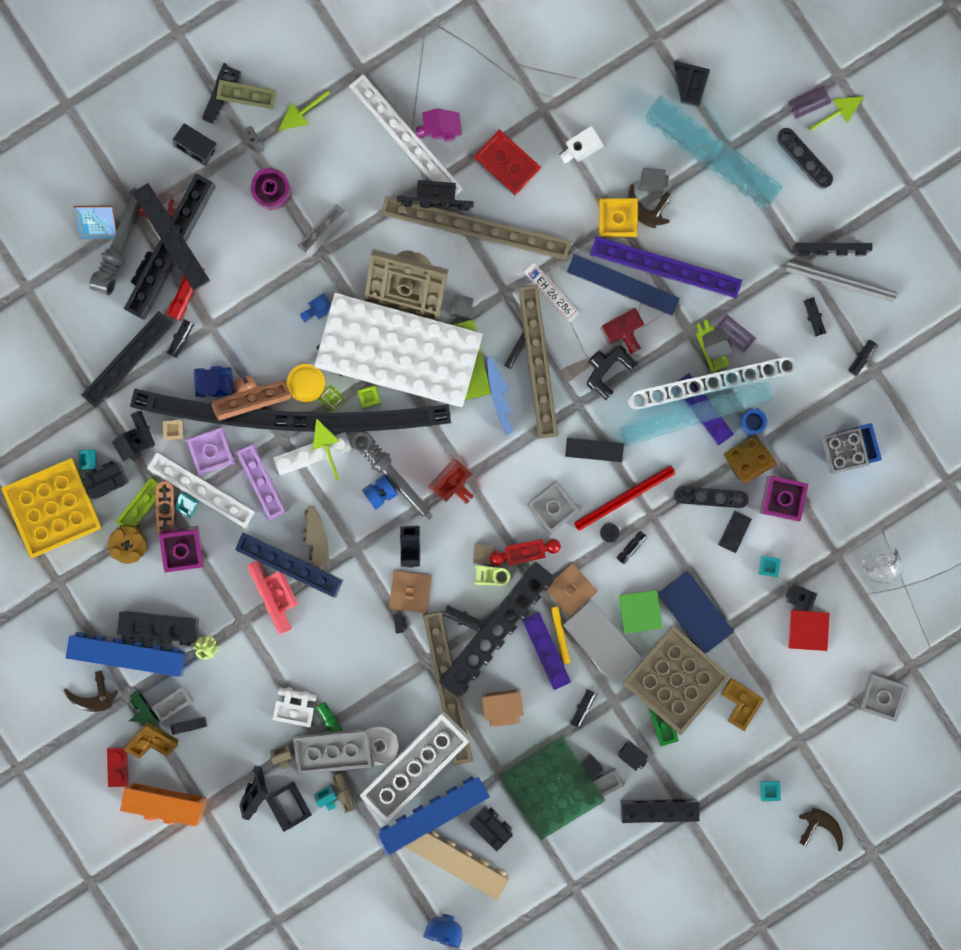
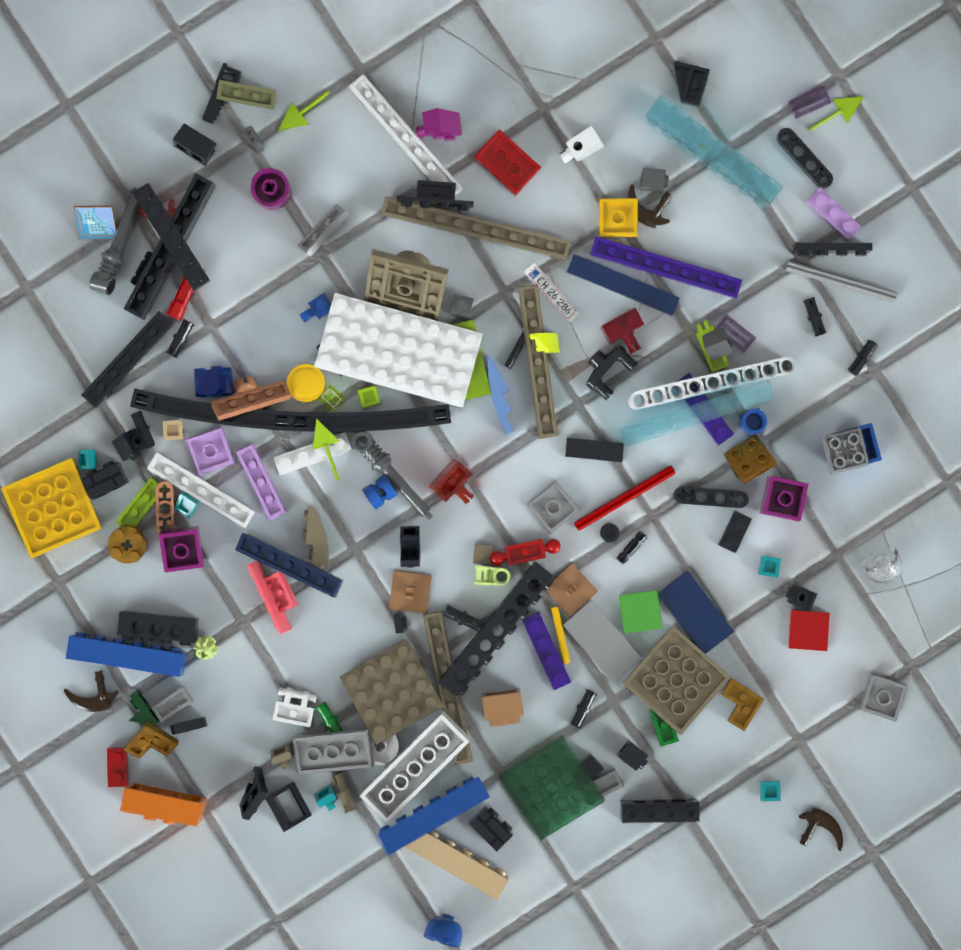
(391, 691): none -> dark tan plate
(546, 342): none -> neon yellow slope
(833, 214): none -> lavender plate

